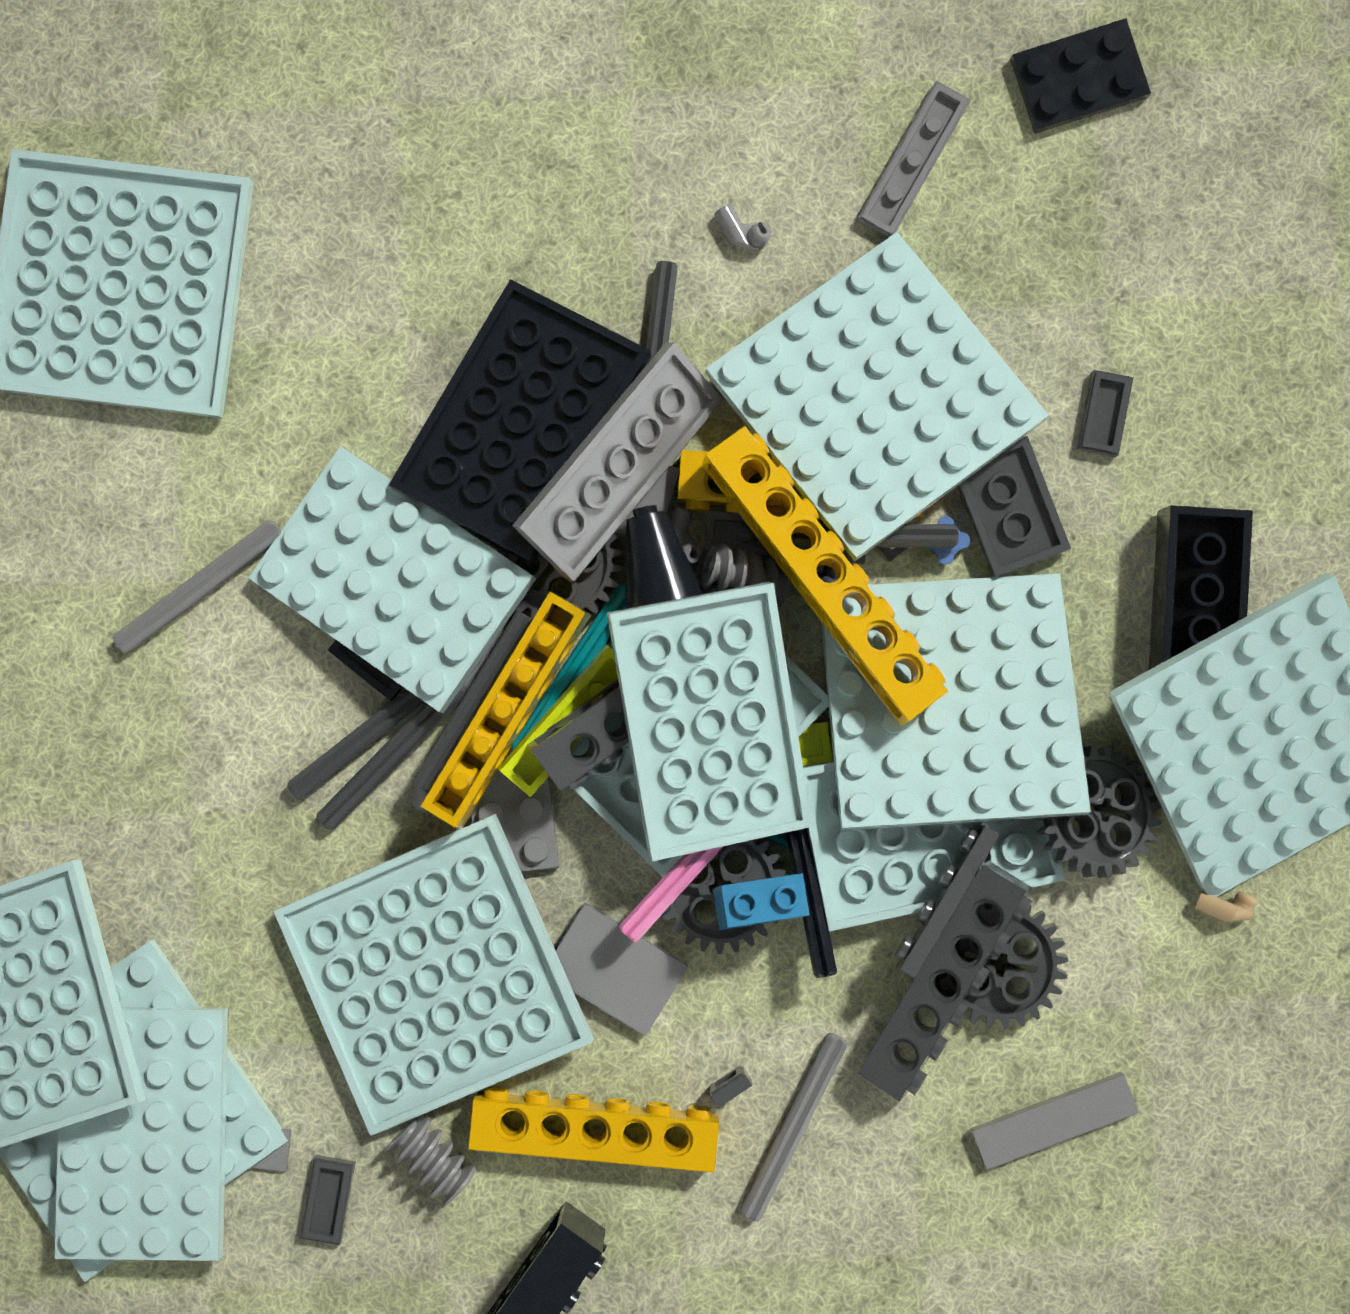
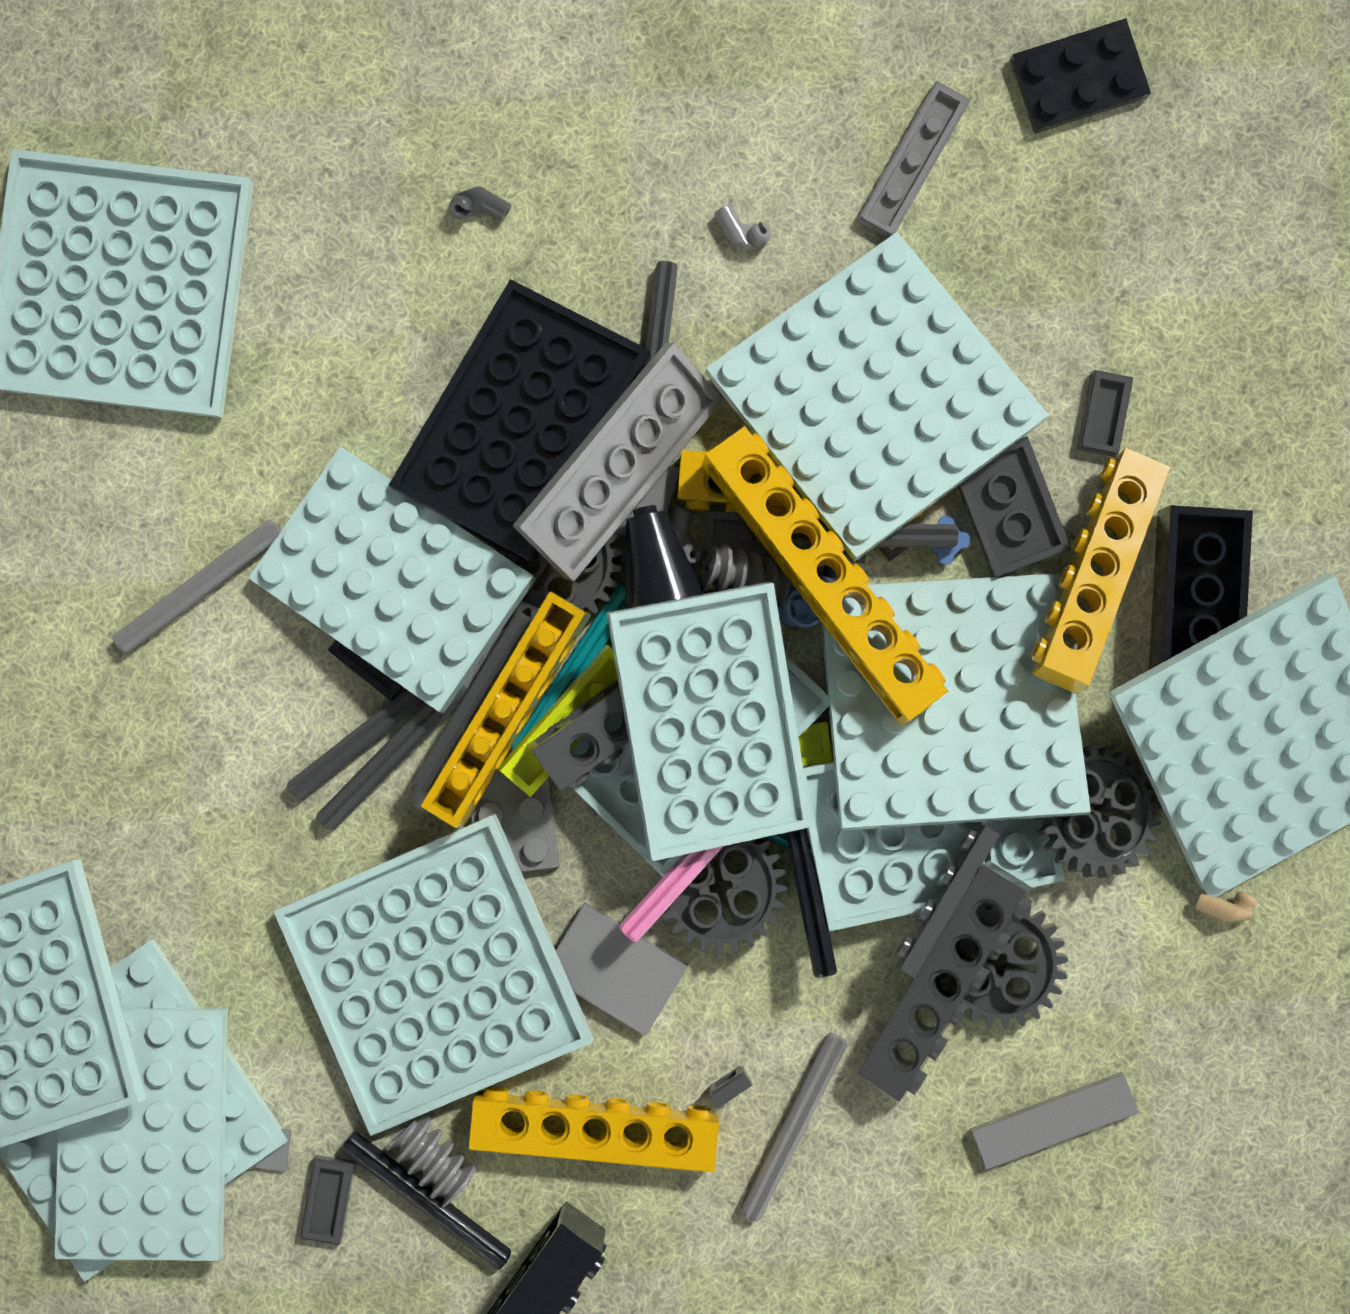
(407, 1187): none -> black axle
(477, 201): none -> dark grey arm
(761, 901): dark azure brick -> none
(802, 616): none -> light blue wheel
(1143, 482): none -> yellow brick

